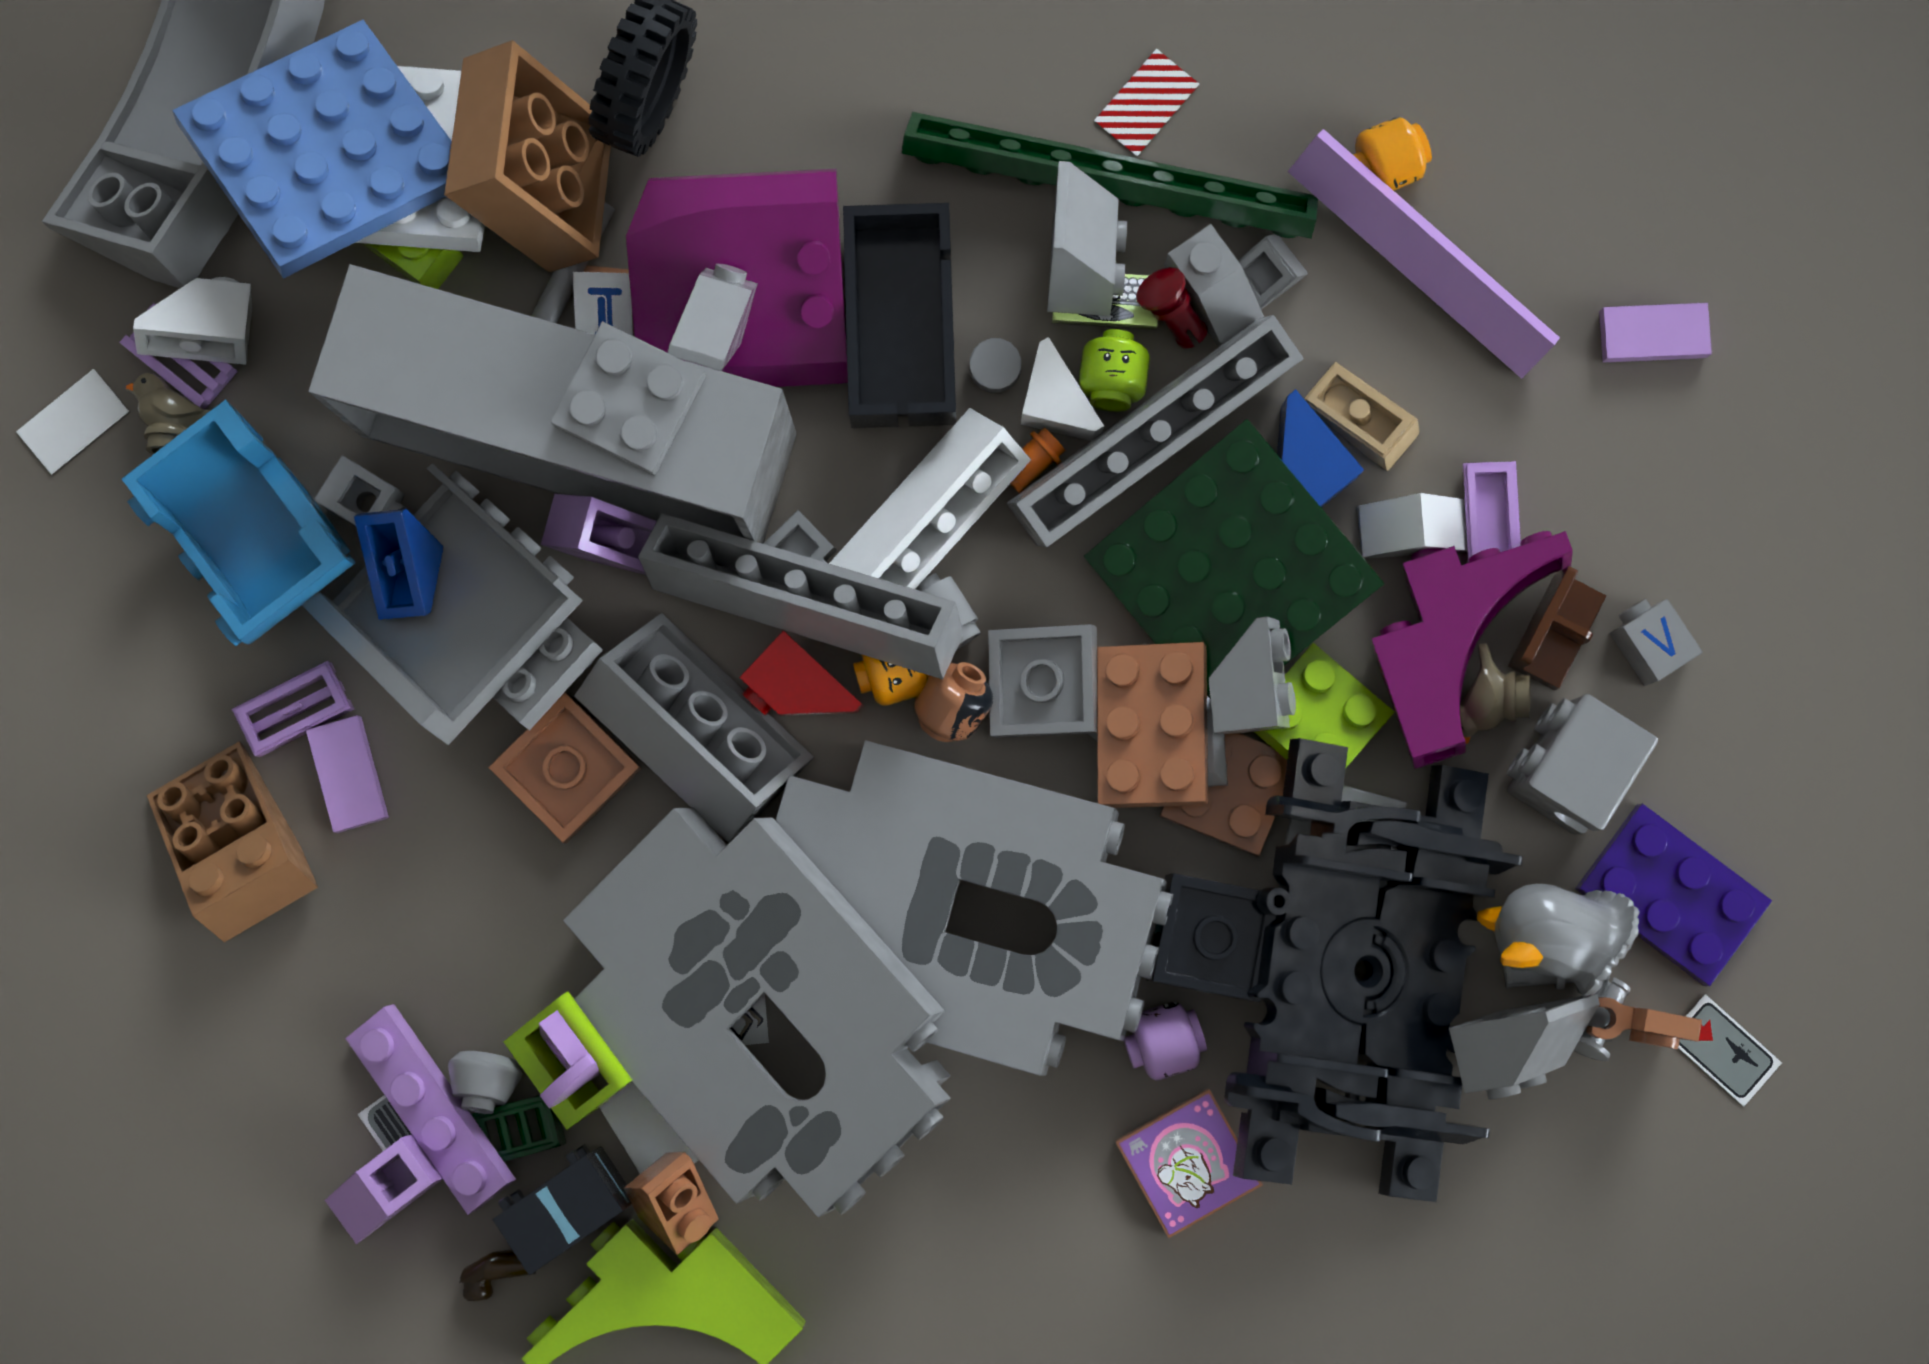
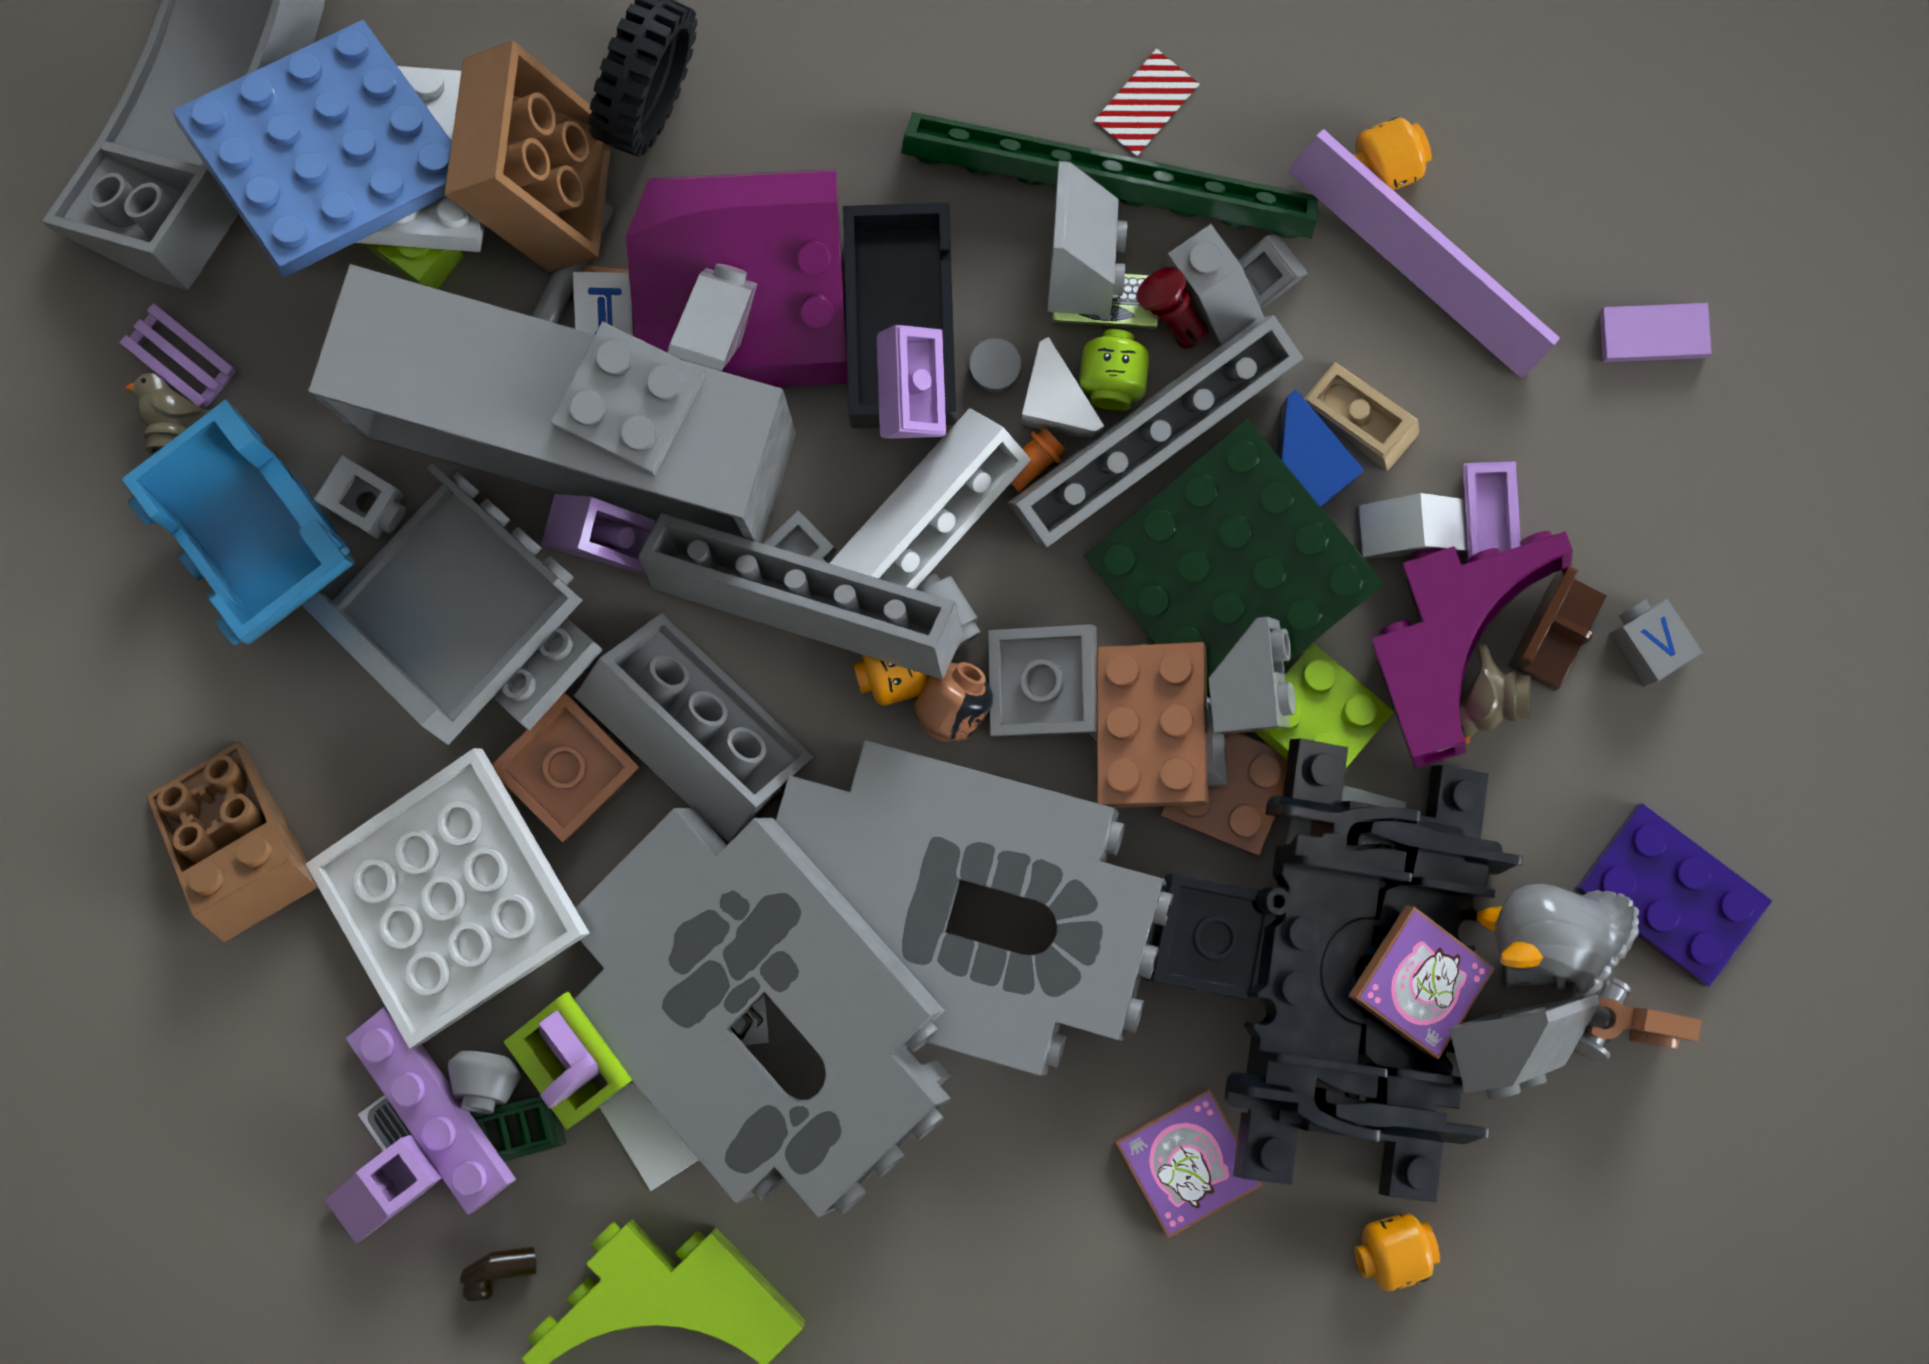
(72, 421): white sticker -> none
(199, 322): white slope -> none
(333, 689): lavender tile -> none
(347, 774): lavender tile -> none
(399, 562): blue slope -> none
(446, 898): none -> white plate
(562, 1208): black container -> none
(672, 1201): nougat slope -> none
(794, 683): red slope -> none
(911, 382): none -> lavender slope
(1166, 1041): lavender head -> none
(1397, 1252): none -> light orange head
(1421, 981): none -> tile
(1580, 763): light grey piece -> none
(1728, 1052): light grey sticker -> none

